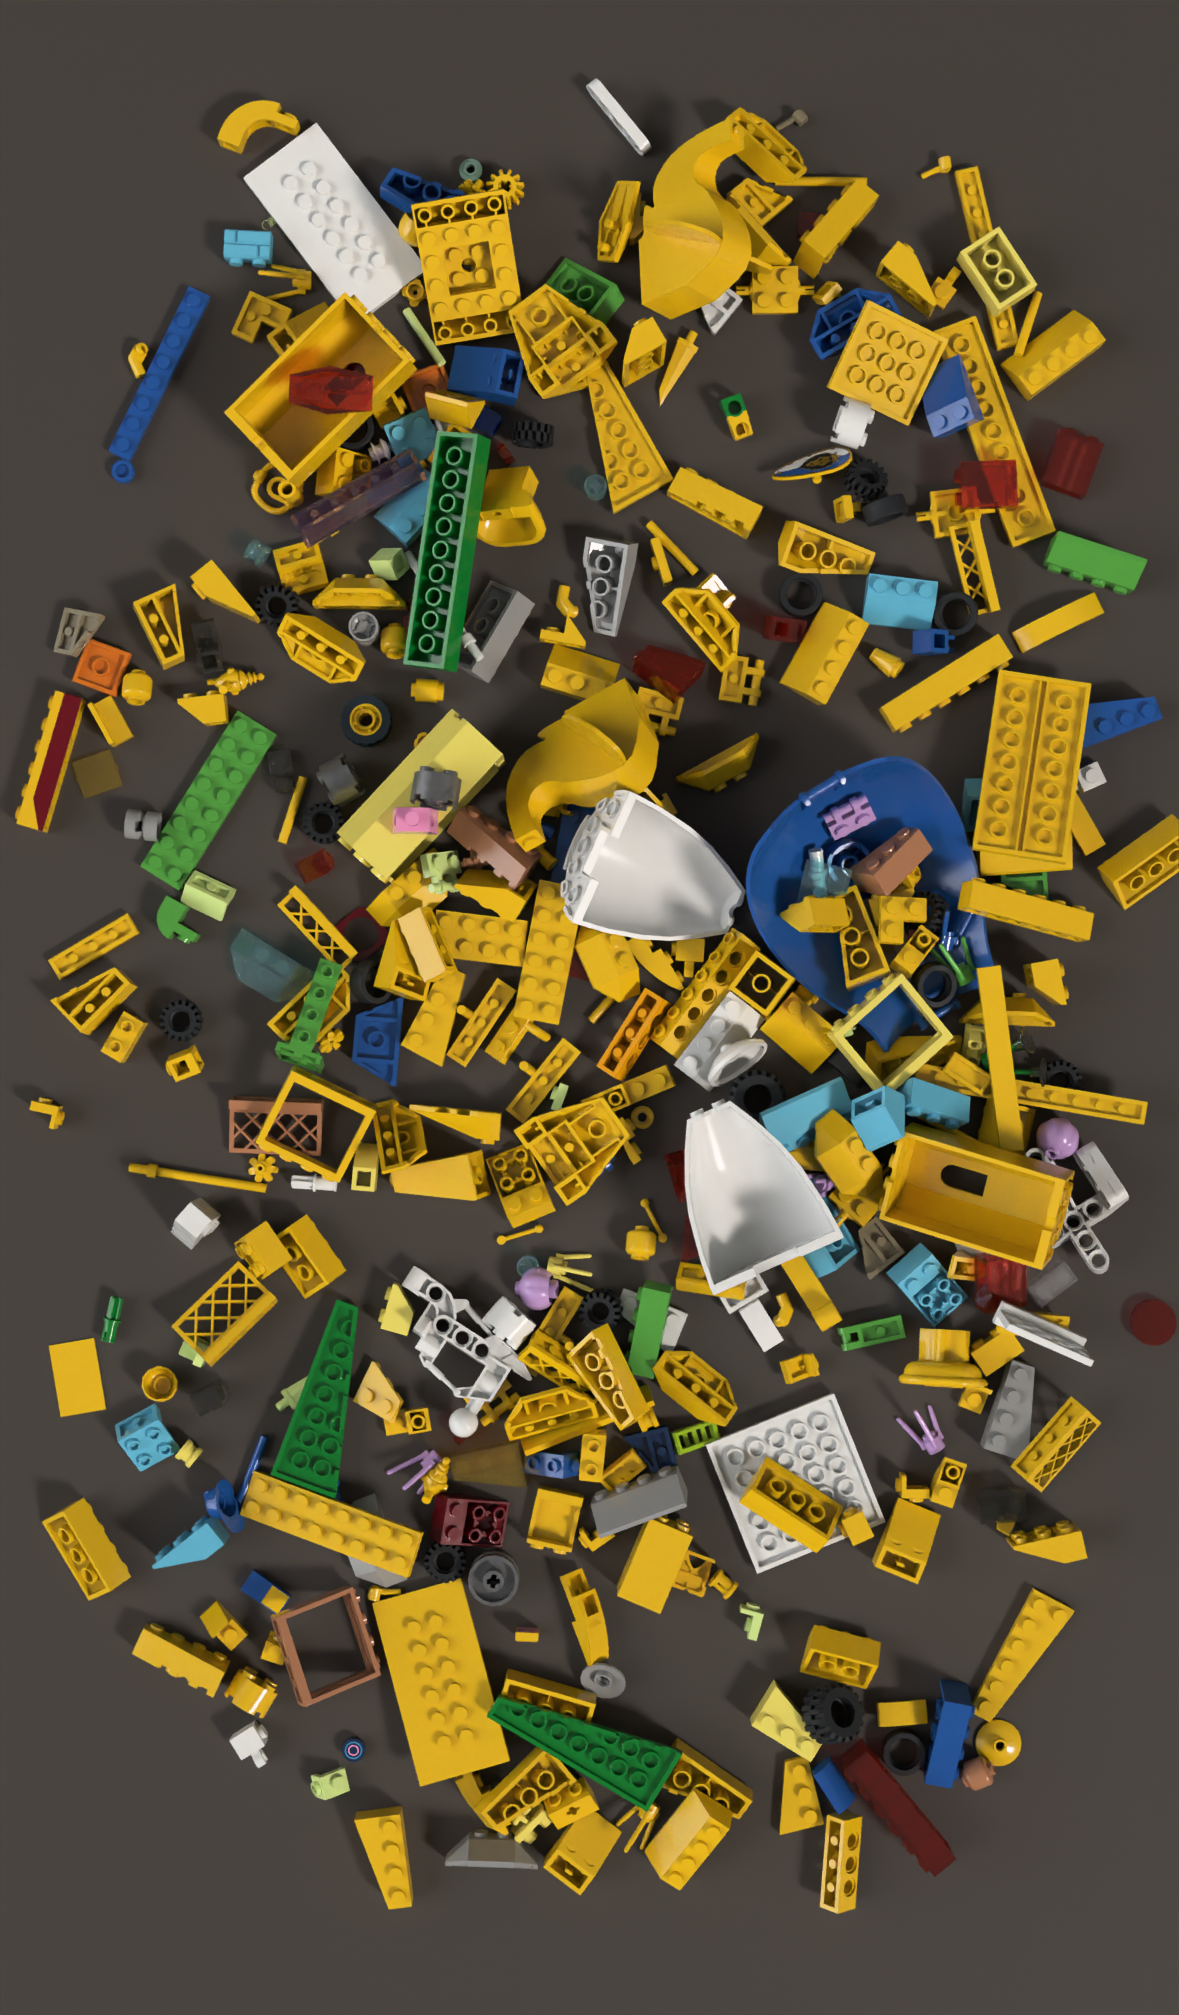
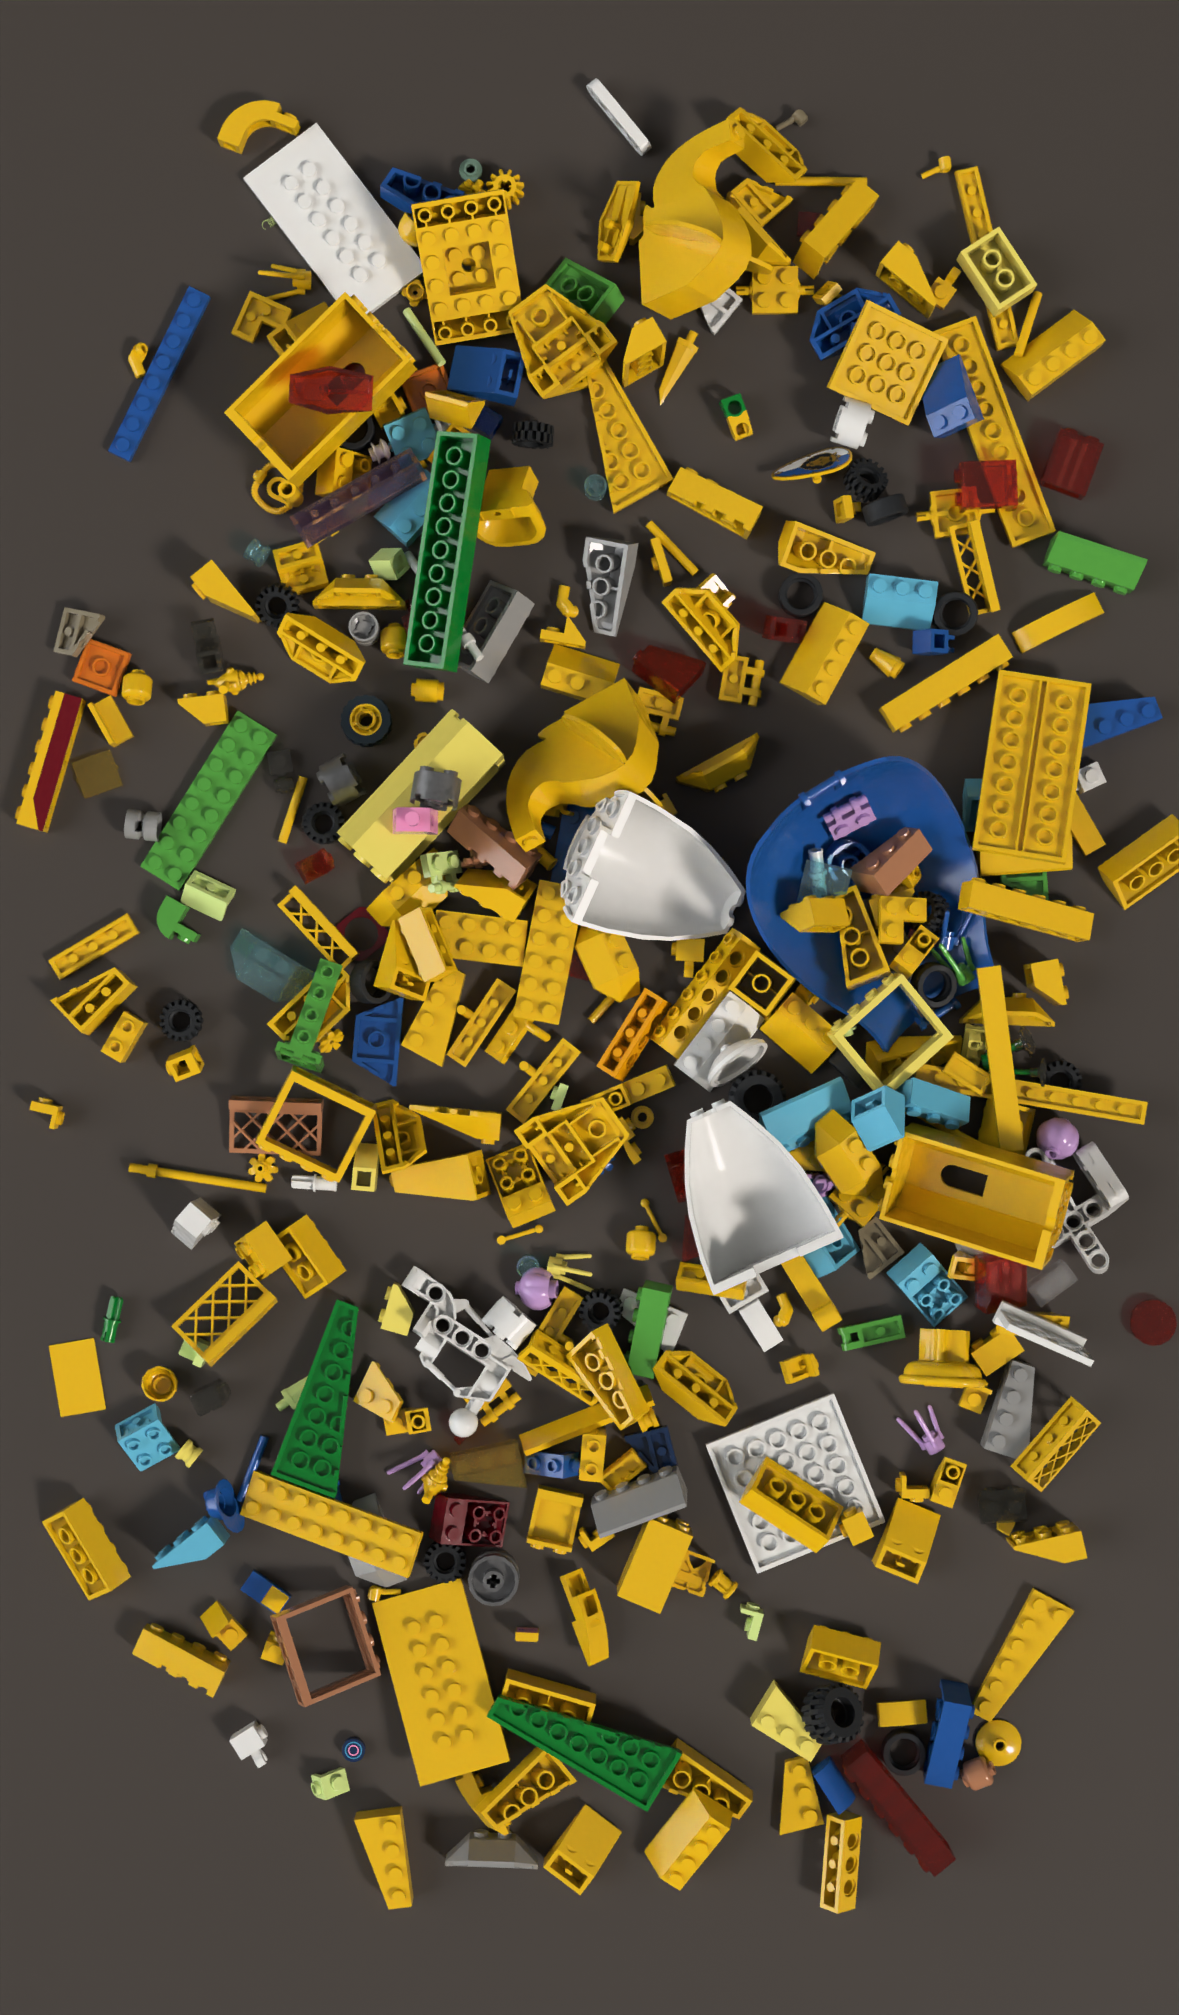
(123, 471): blue tile -> none
(162, 625): yellow wedge -> none
(248, 247): medium azure brick -> none
(252, 1692): yellow brick -> none
(505, 454): clear red tile -> none
(524, 1825): light yellow hips -> none
(549, 1411): yellow wedge -> none
(571, 1803): yellow brick -> none
(603, 1680): light grey dish -> none
(651, 1815): yellow plant -> none
(656, 963): yellow slope -> none
(696, 1443): lime slope -> none

